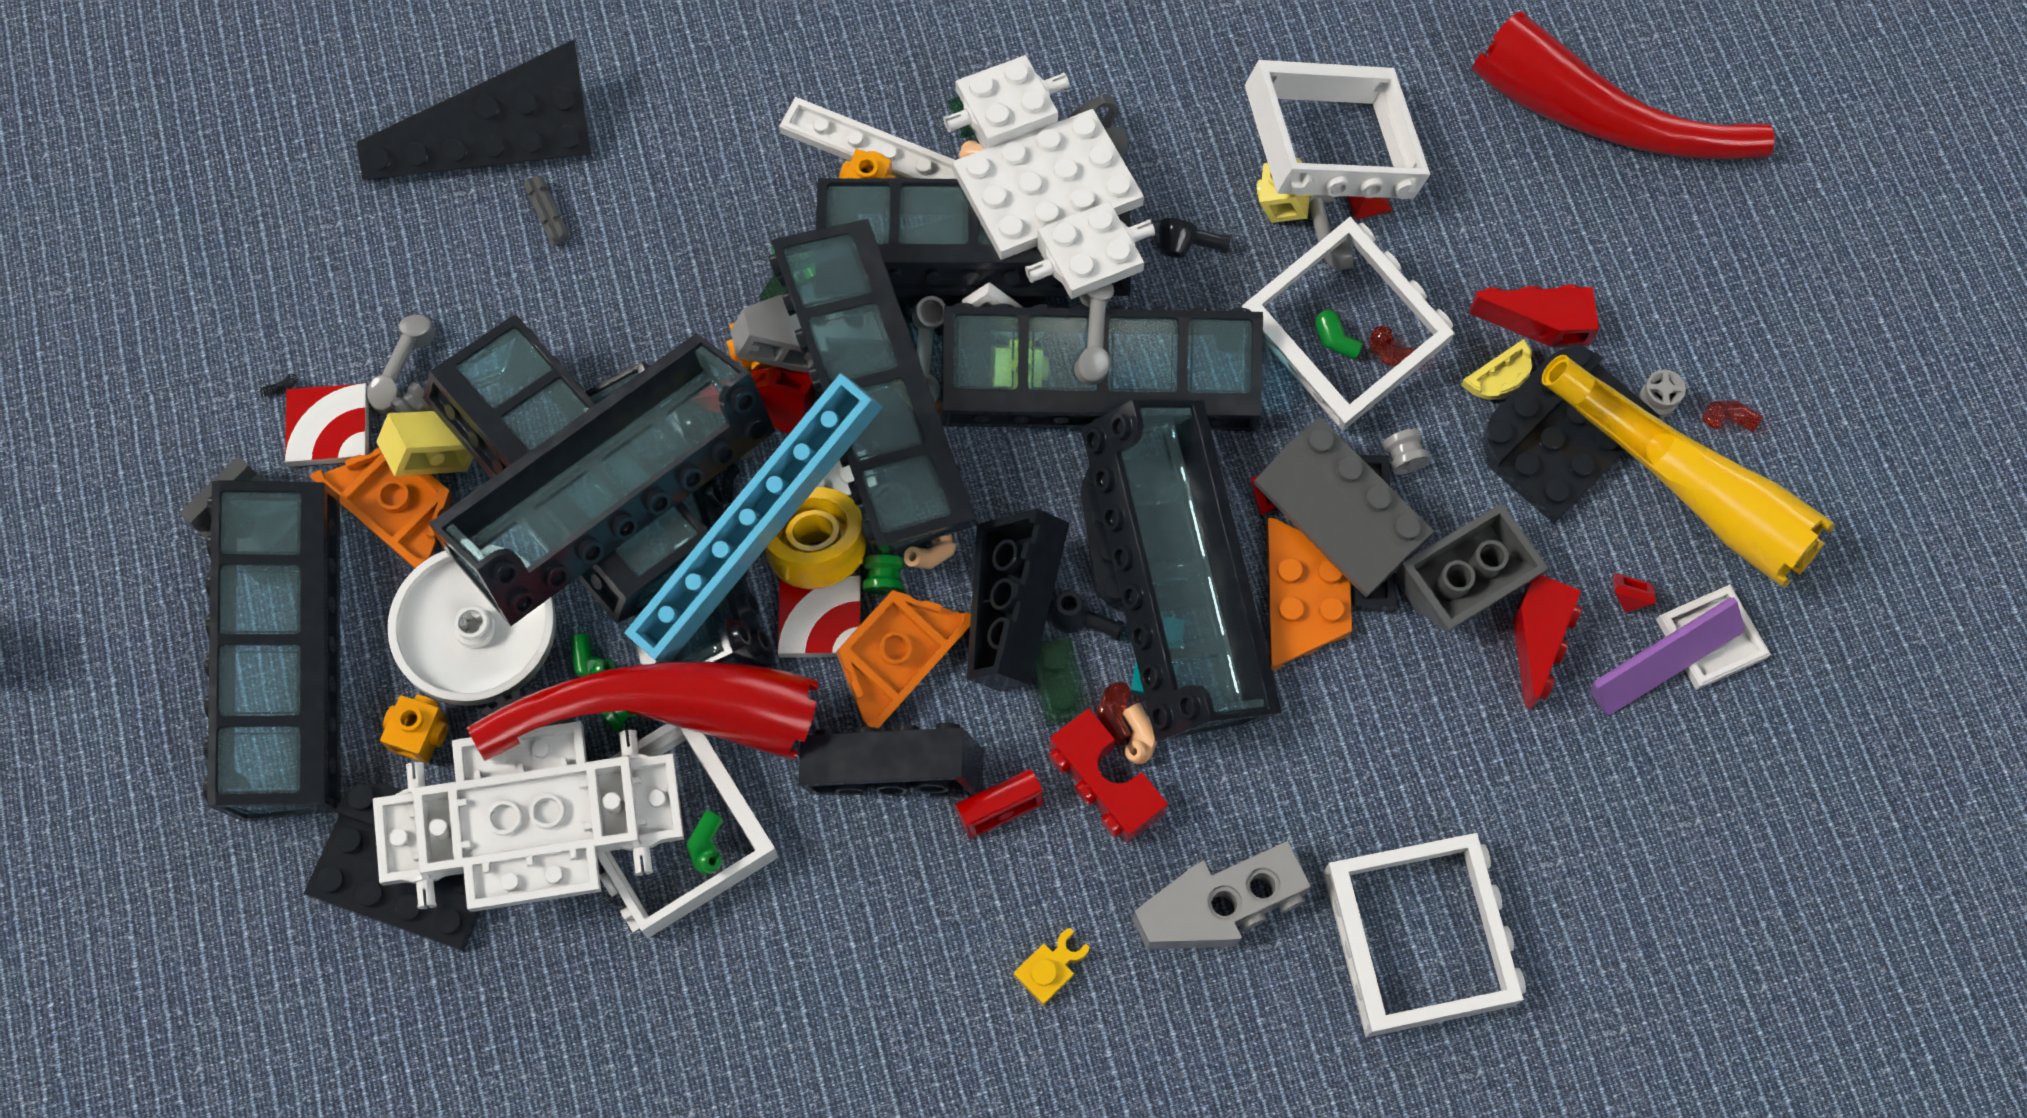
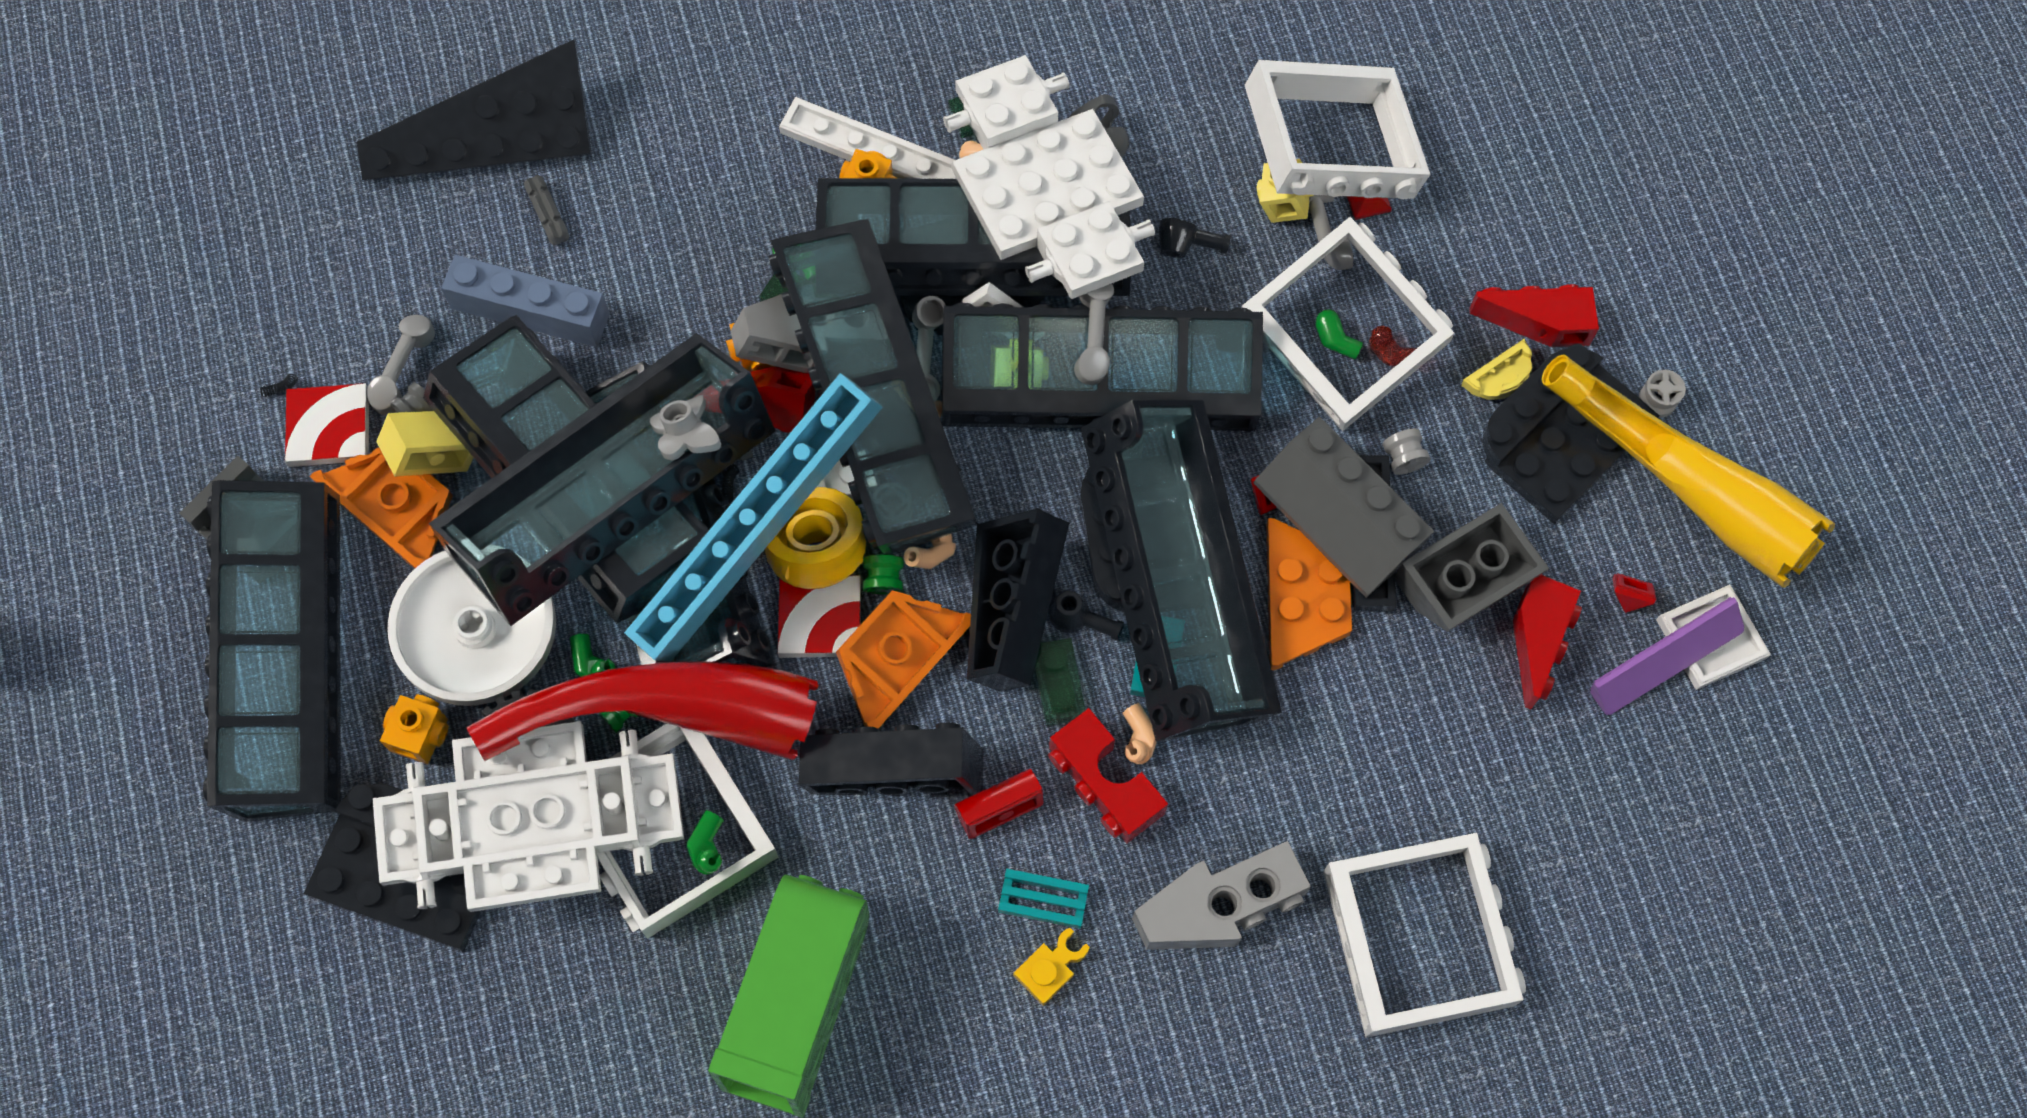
(538, 301): none -> sand blue brick
(683, 429): none -> light grey animal
(791, 994): none -> bright green piece
(1044, 882): none -> teal tile
(1111, 710): clear red arm -> none
(1558, 85): red brick -> none
(1731, 410): clear red arm -> none

